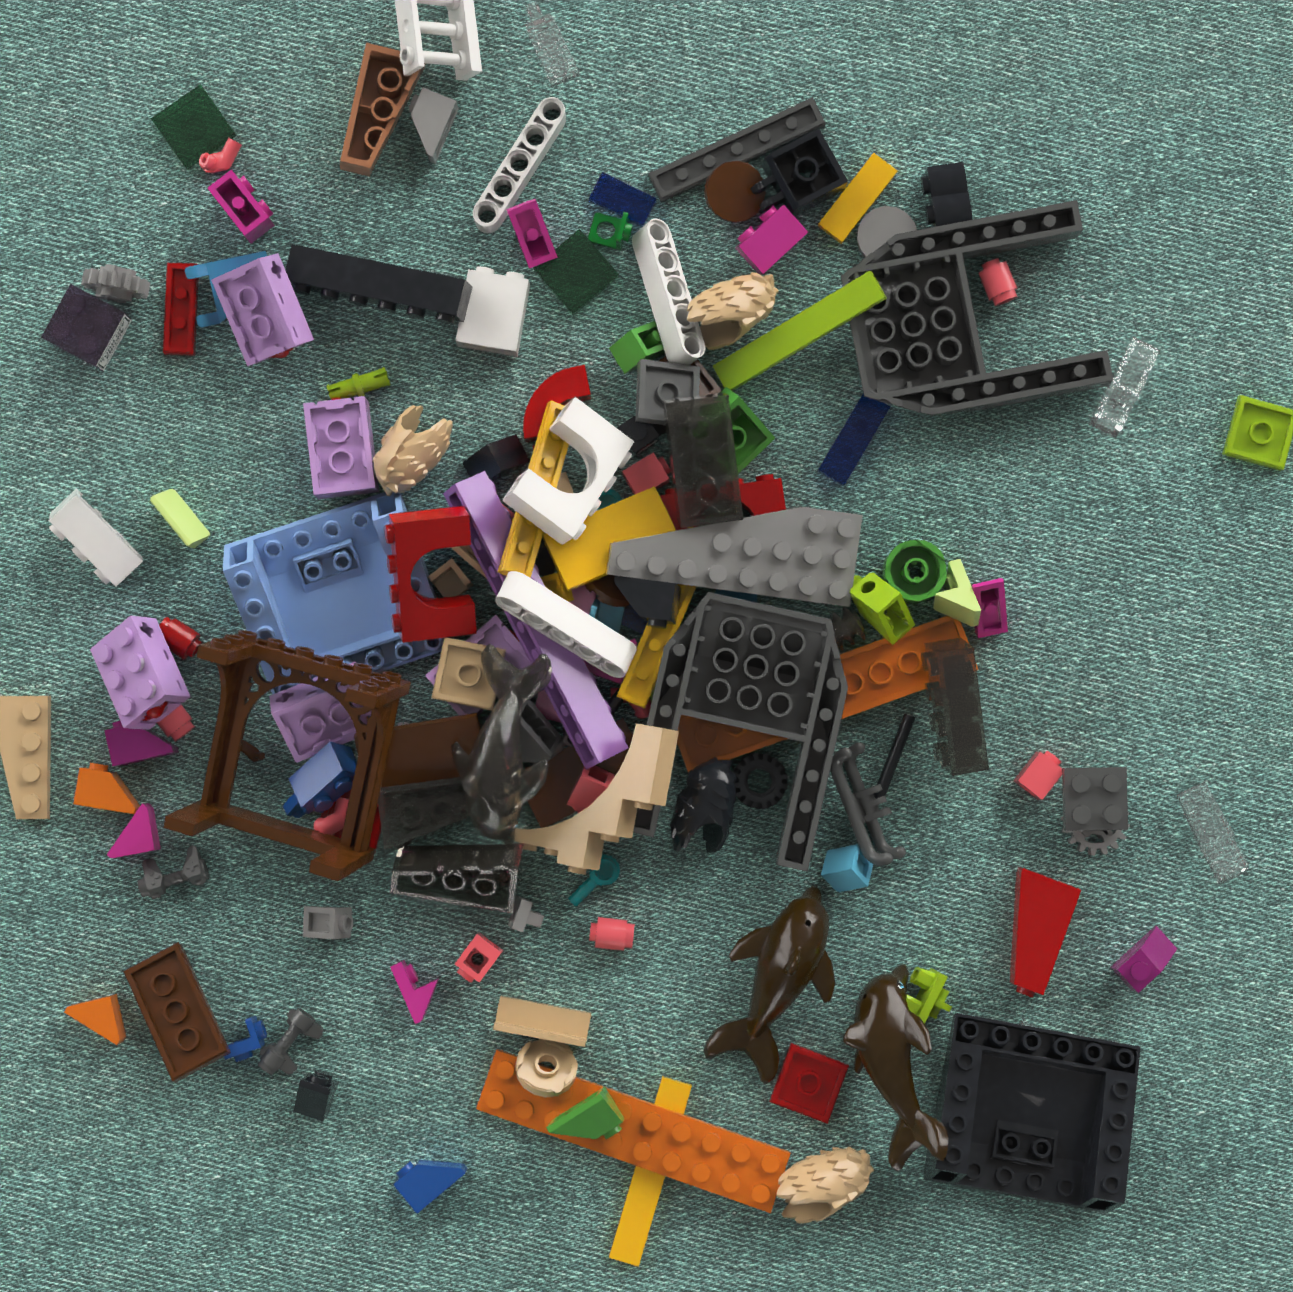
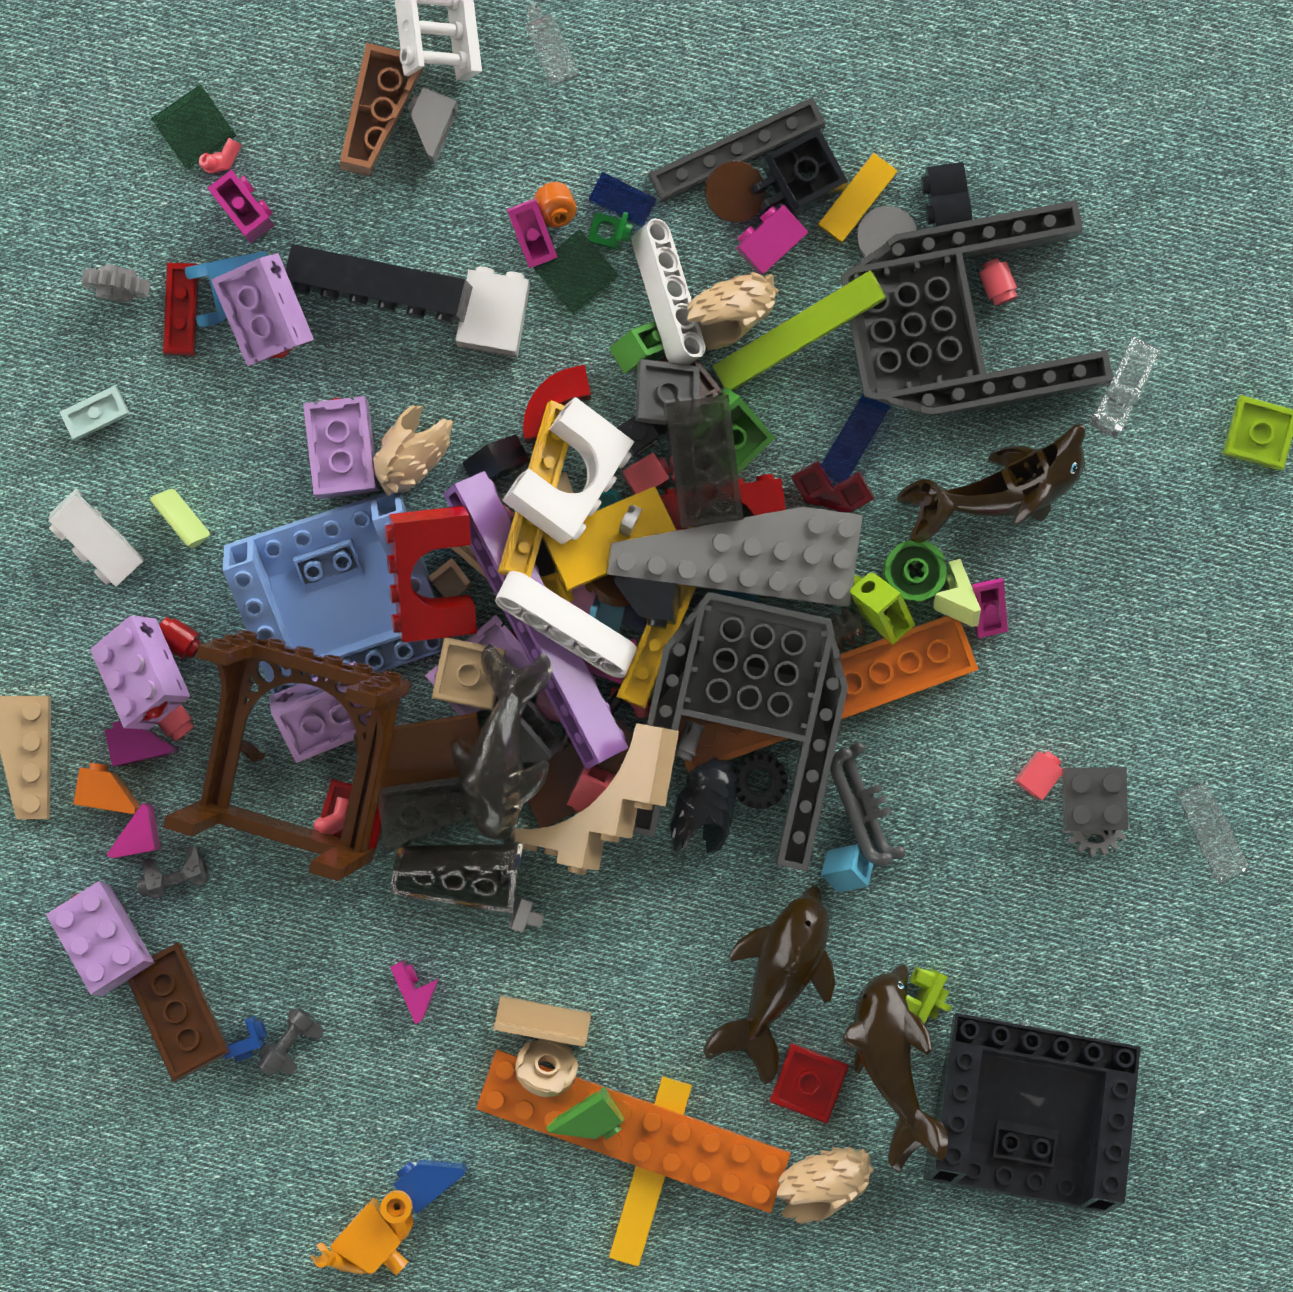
(86, 328): clear purple brick -> none
(94, 413): none -> light aqua plate
(100, 938): none -> lavender piece
(101, 1016): orange slope -> none
(315, 1095): black slope -> none
(321, 780): blue hinge -> none
(327, 922): light grey bracket -> none
(359, 384): lime pin -> none
(371, 1237): none -> light orange torso
(483, 946): coral brick -> none
(520, 151): white beam -> none
(556, 204): none -> orange head
(606, 875): teal plate -> none
(612, 934): coral brick -> none
(629, 520): none -> light grey tile
(689, 741): none -> light grey pin
(818, 490): none -> dark red tile
(895, 754): black bar -> none
(956, 706): clear smoke brick -> none
(1021, 489): none -> dark brown animal
(1039, 927): red slope -> none
(1144, 960): magenta slope -> none

